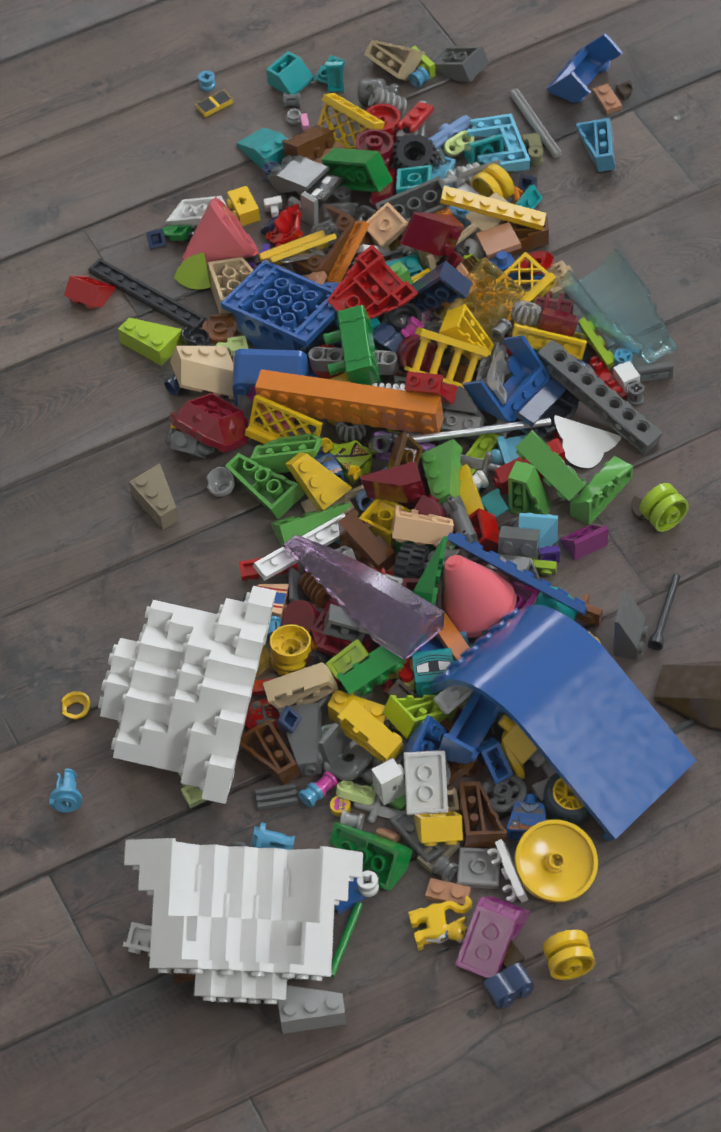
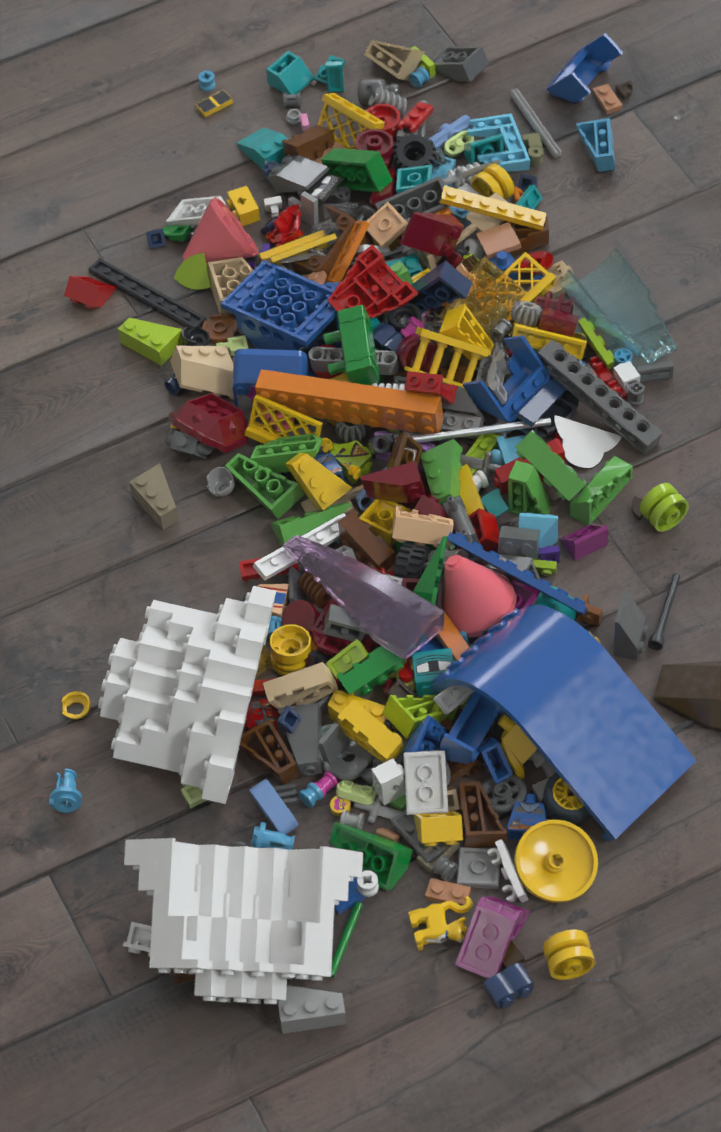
(273, 807): none -> medium blue beam

